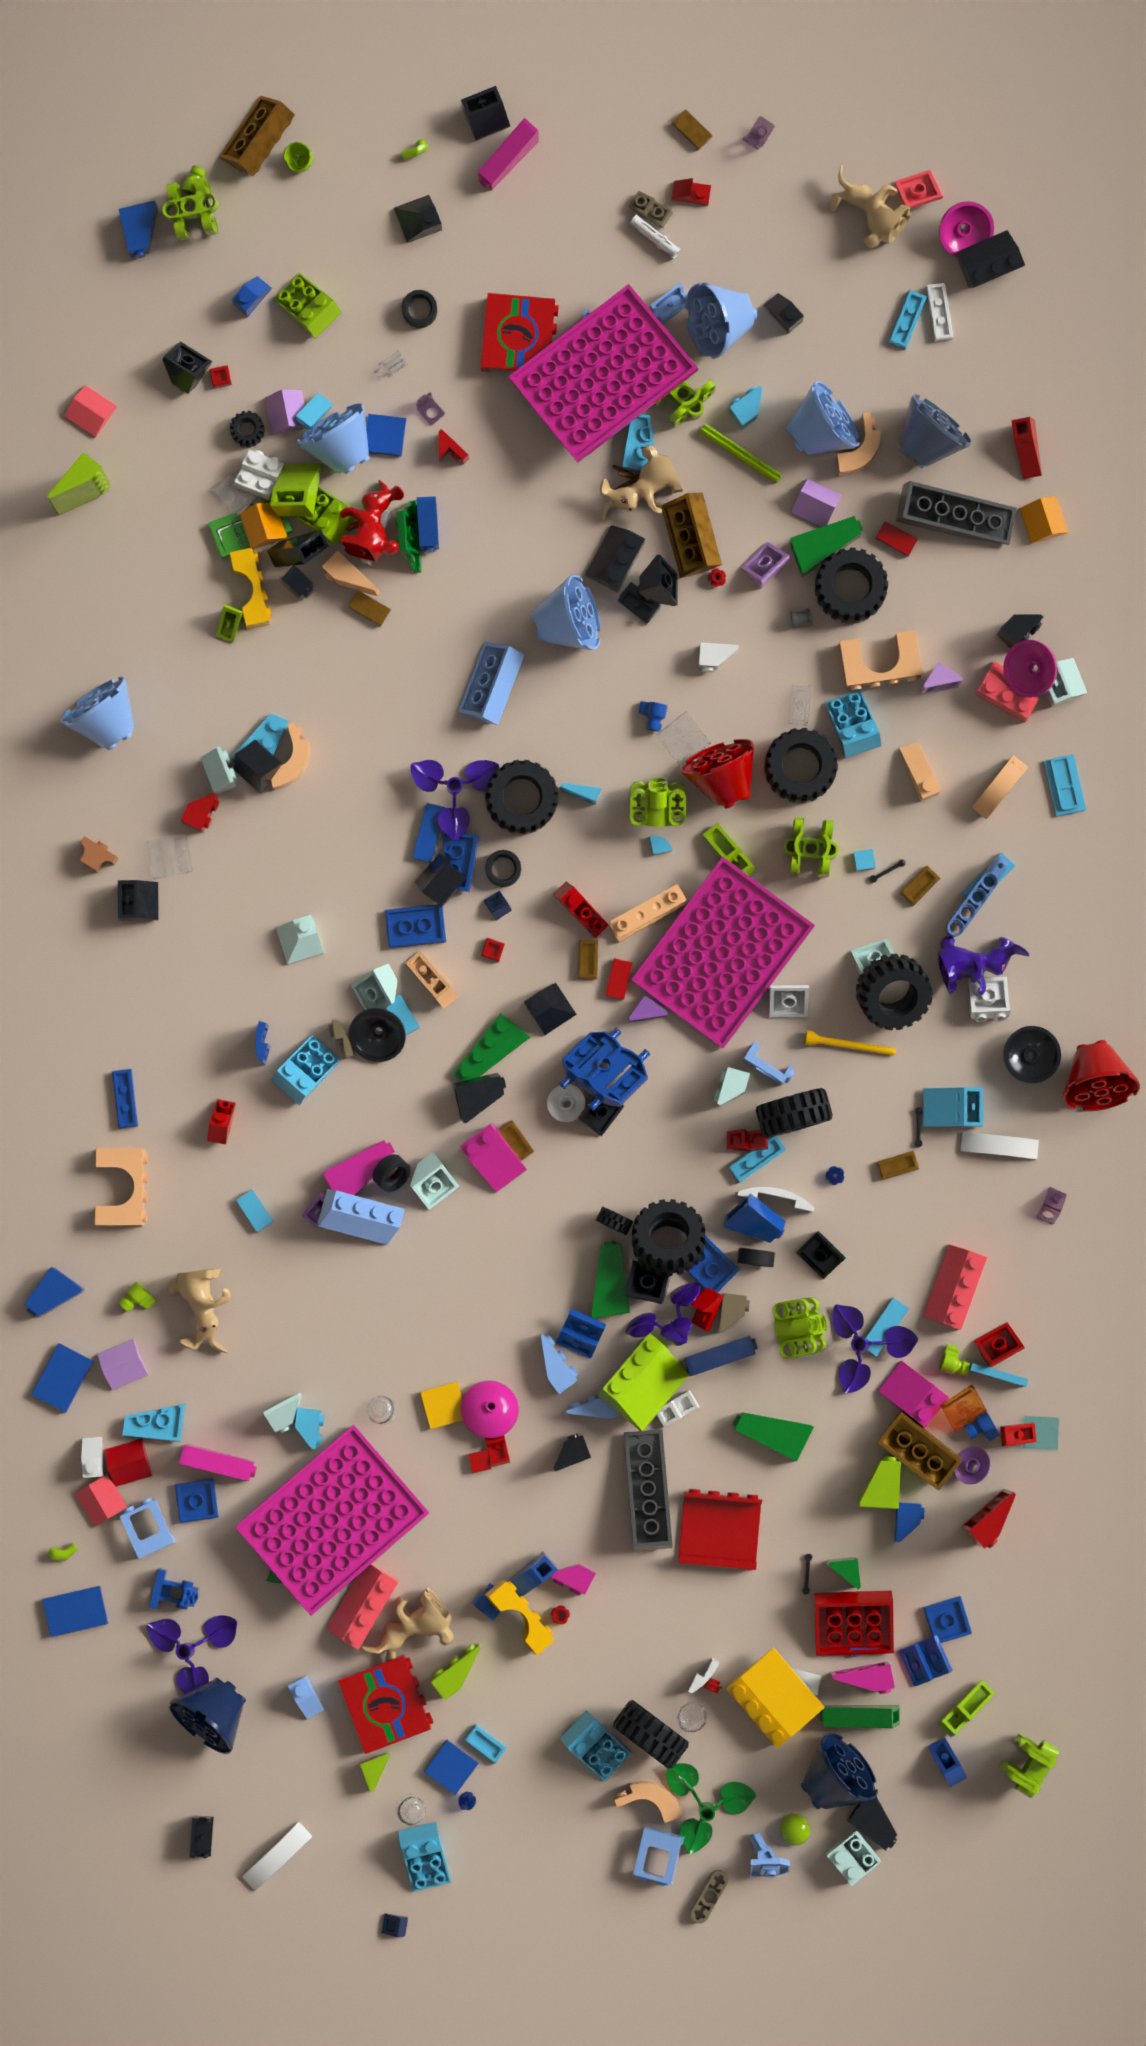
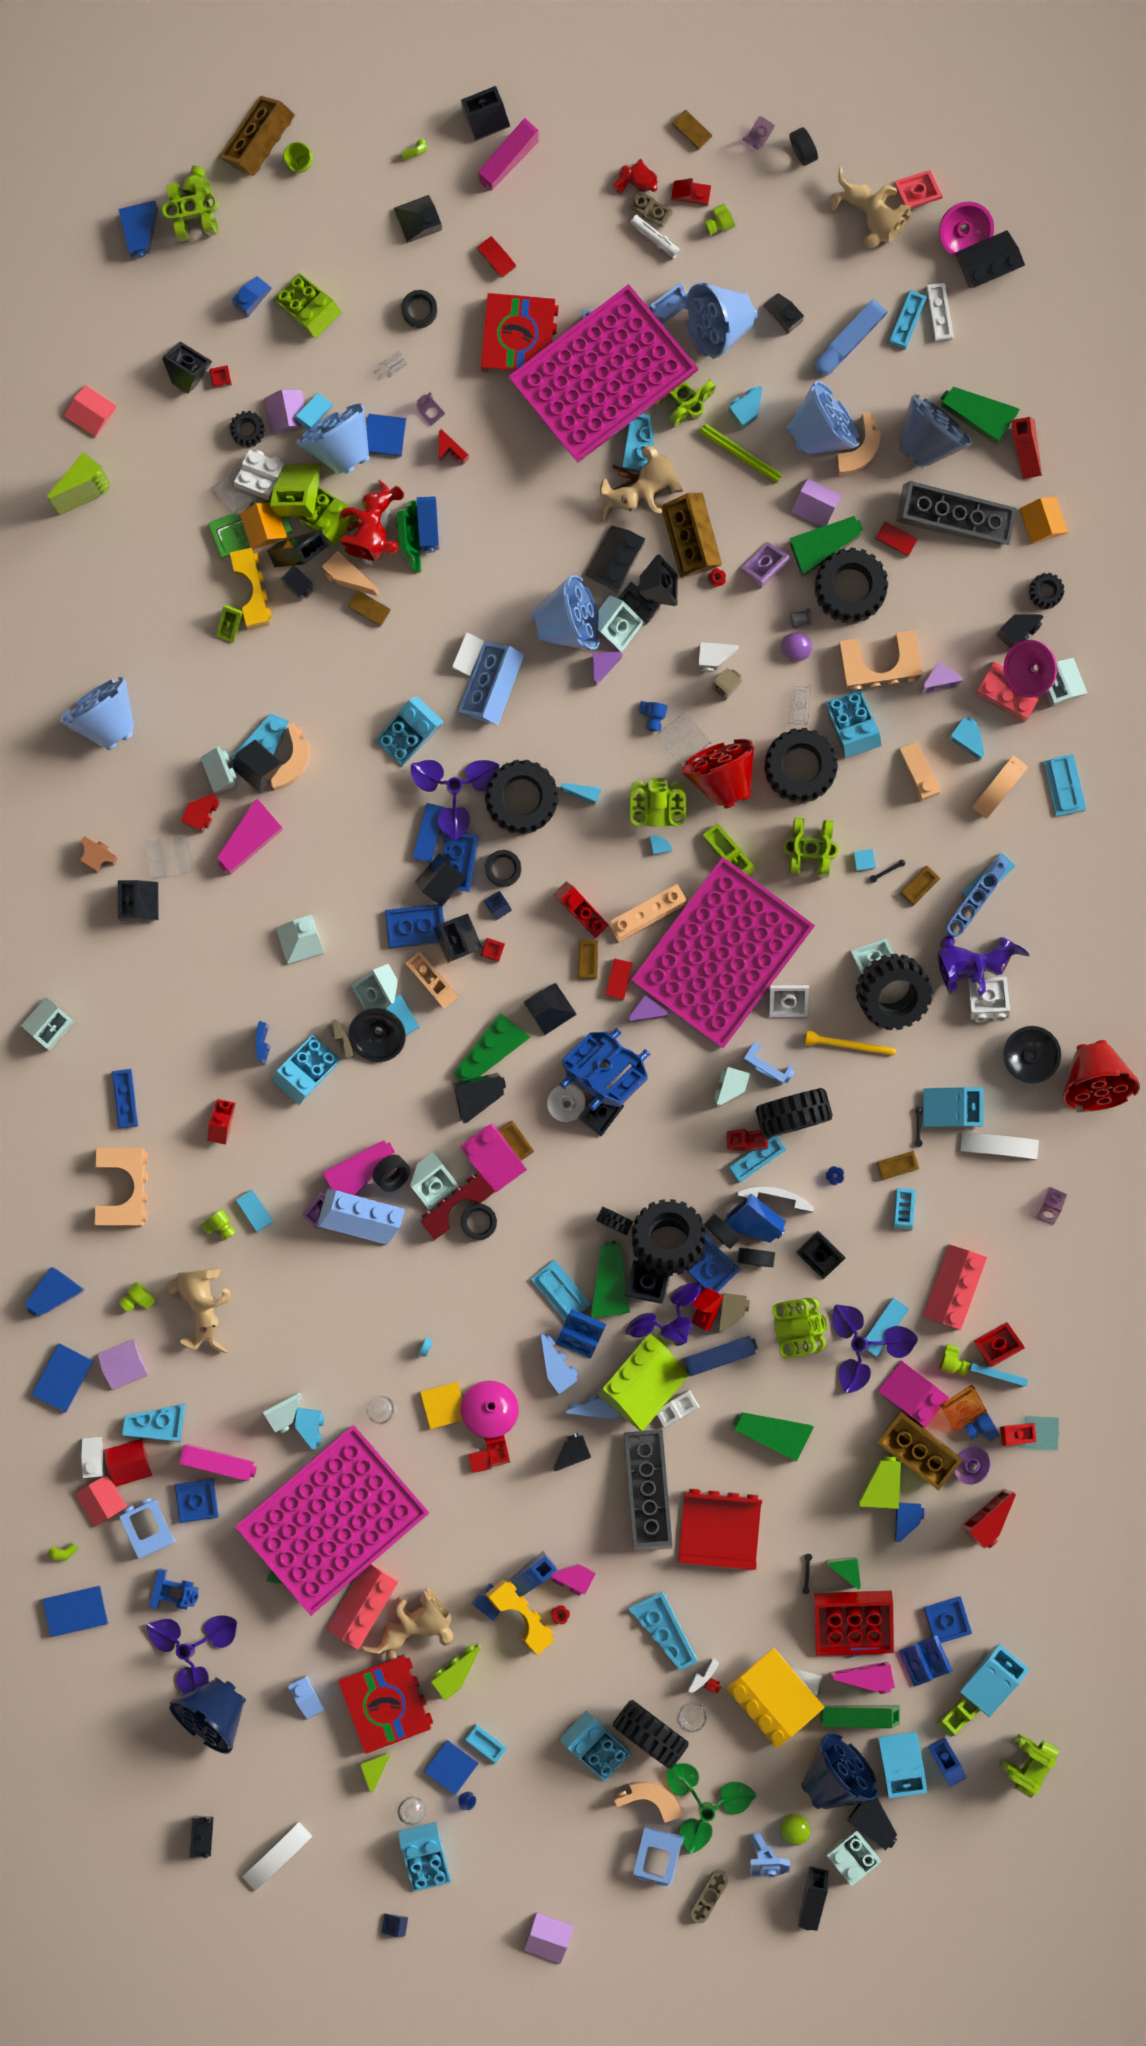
(48, 1023): none -> light aqua slope
(219, 1222): none -> lime piece
(250, 836): none -> dark pink slope
(409, 730): none -> medium azure slope
(425, 1347): none -> medium azure tile
(438, 1221): none -> dark red arch
(457, 937): none -> black slope
(464, 1220): none -> black tyre
(468, 654): none -> white slope
(496, 256): none -> red slope
(548, 1938): none -> lavender slope
(560, 1290): none -> medium azure piece
(603, 664): none -> medium lavender slope
(618, 622): none -> light aqua slope
(639, 176): none -> red animal
(661, 1622): none -> medium azure wing
(722, 1231): none -> black tyre
(723, 220): none -> lime piece
(727, 683): none -> dark tan slope
(796, 646): none -> medium lavender hair
(803, 146): none -> black tyre
(813, 1898): none -> black slope
(849, 338): none -> medium blue piece
(902, 1765): none -> medium azure slope
(904, 1225): none -> medium azure slope
(969, 737): none -> medium azure slope
(980, 413): none -> green slope
(994, 1680): none -> medium azure slope
(1046, 579): none -> black tyre

